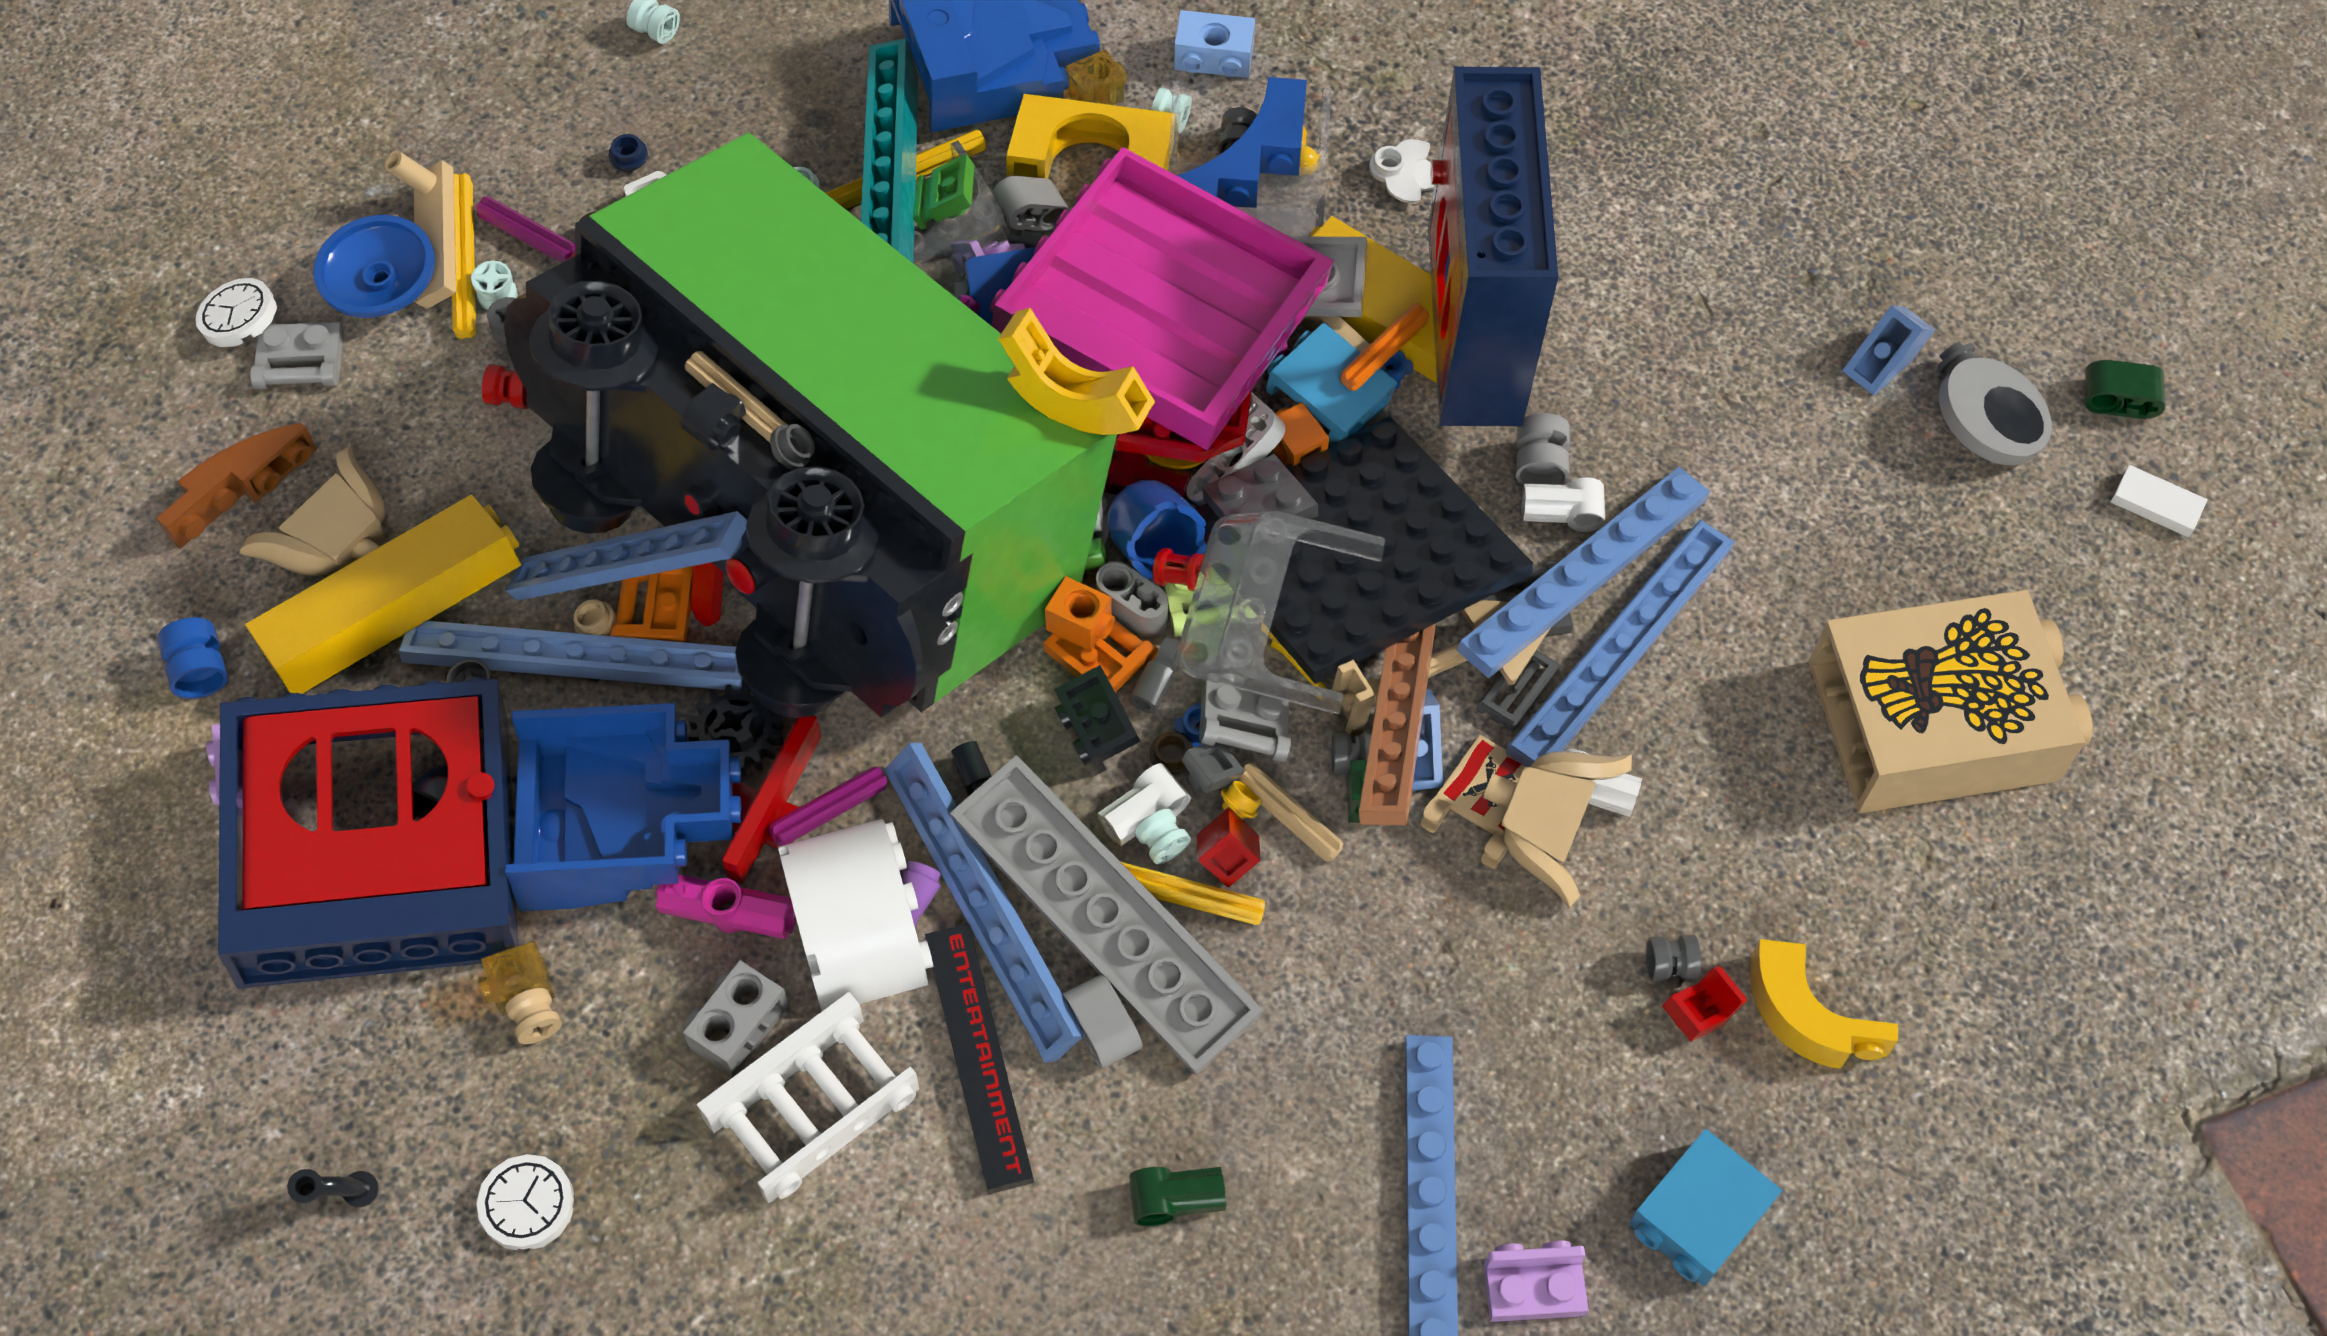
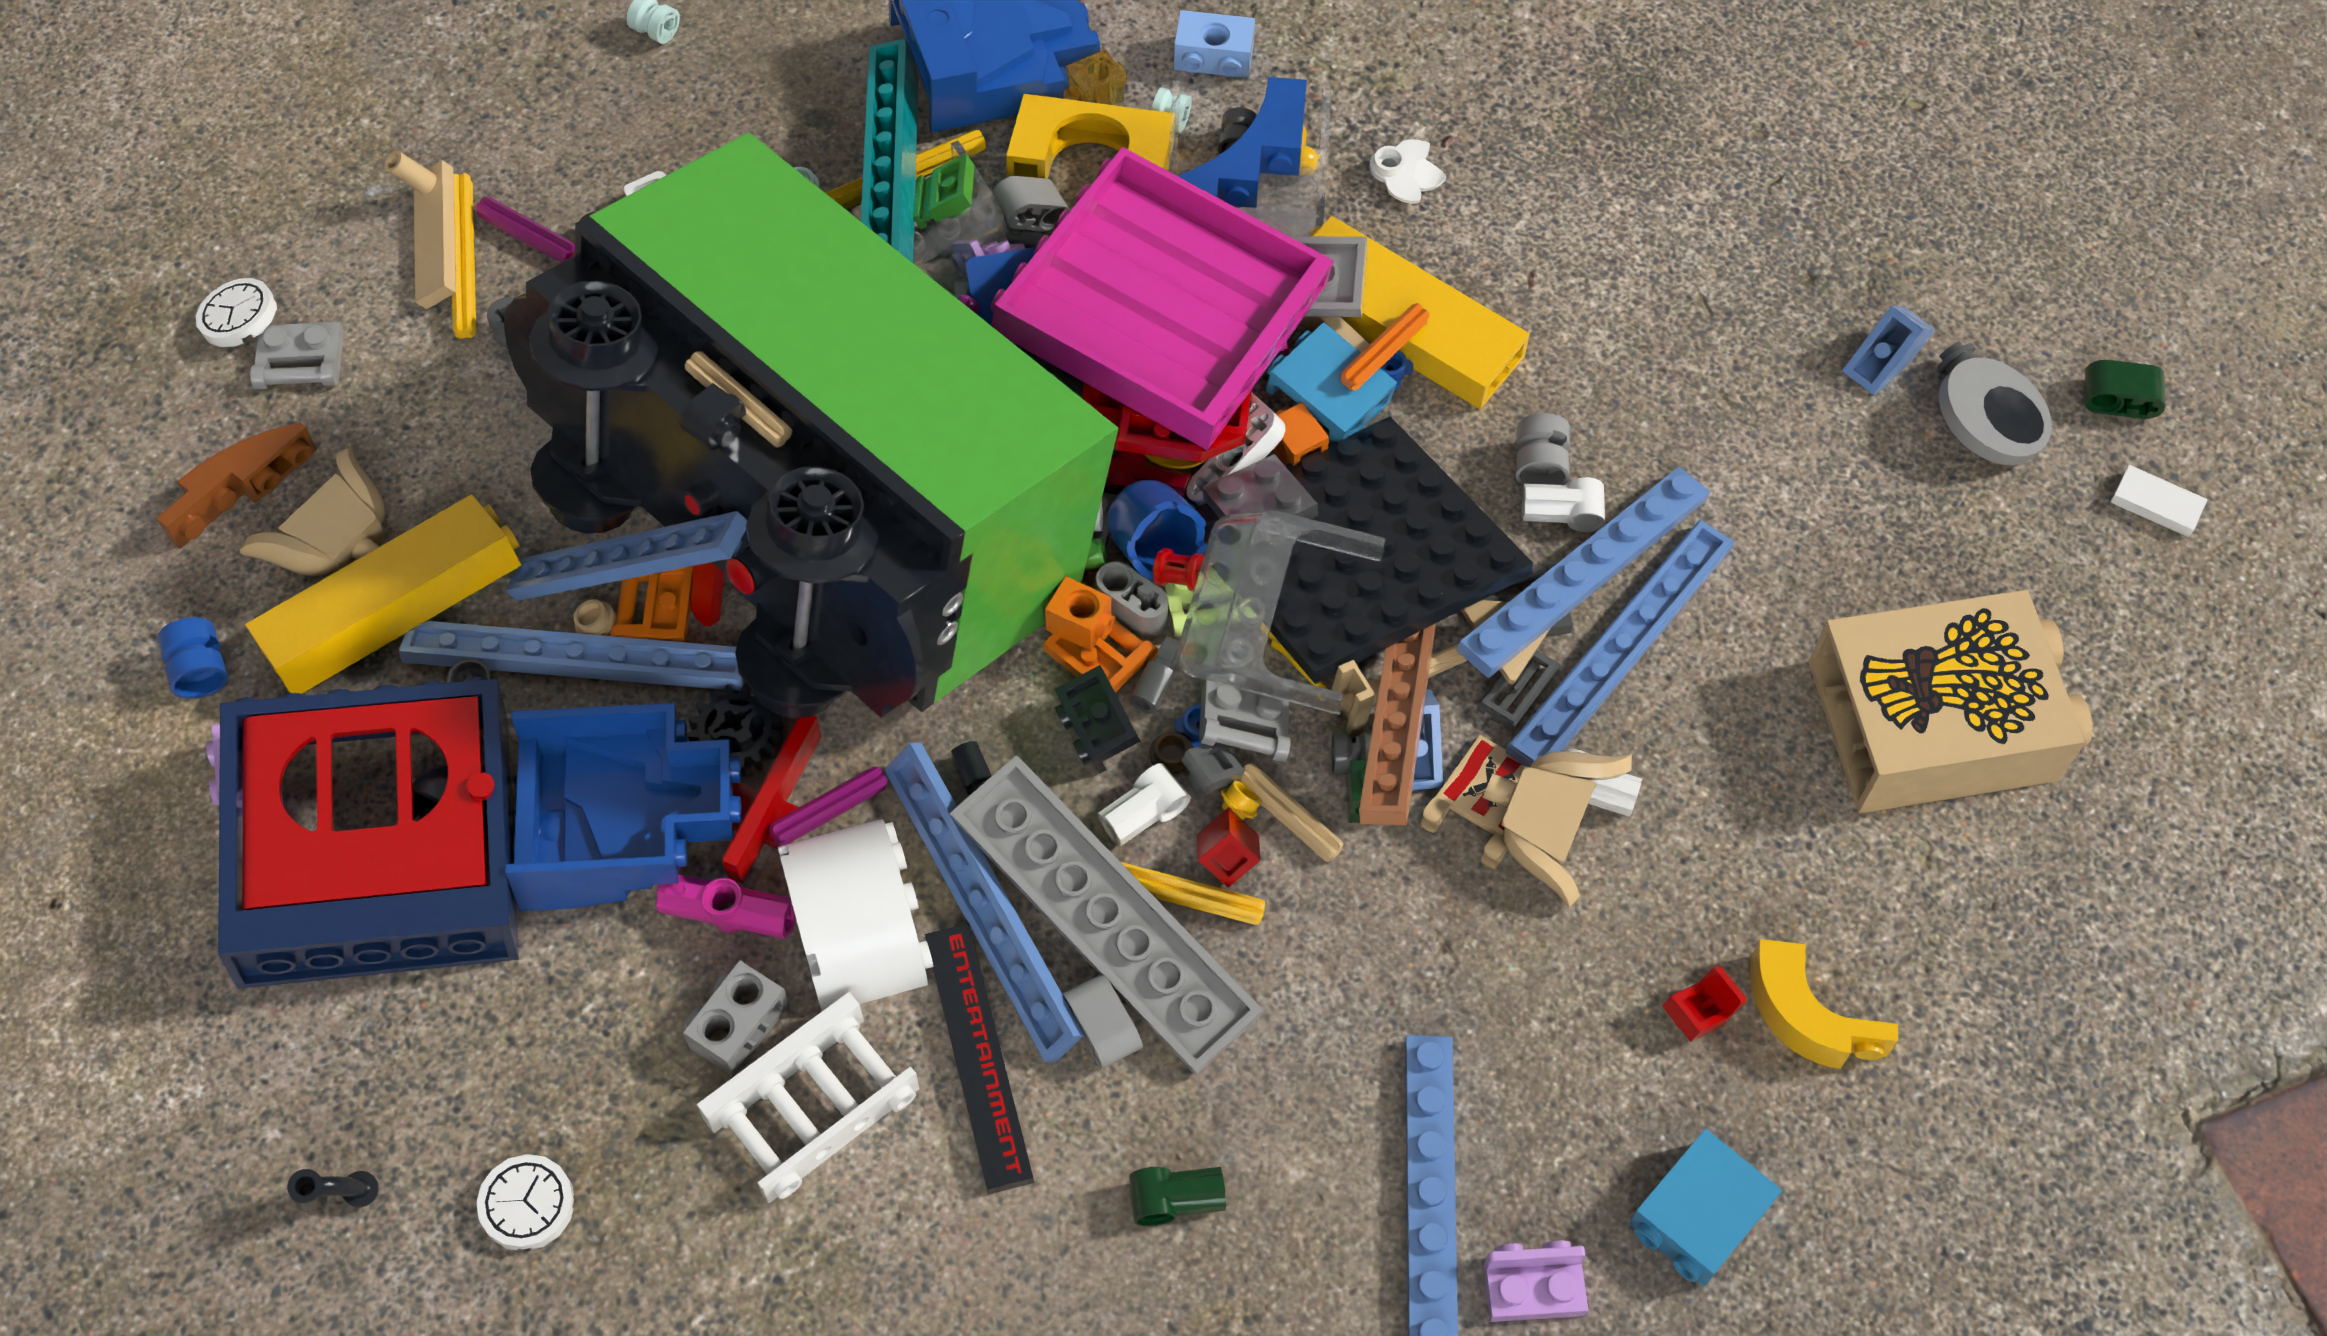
(374, 266): blue dish -> none
(487, 277): light aqua wheel -> none
(503, 386): red wheel -> none
(518, 960): clear yellow brick -> none
(533, 1015): tan wheel -> none
(628, 152): dark blue plate -> none
(792, 445): dark grey plate -> none
(925, 885): medium lavender cone -> none
(1066, 392): yellow arch -> none
(1162, 836): light aqua wheel -> none
(1491, 246): dark blue door -> none
(1673, 958): dark grey wheel -> none

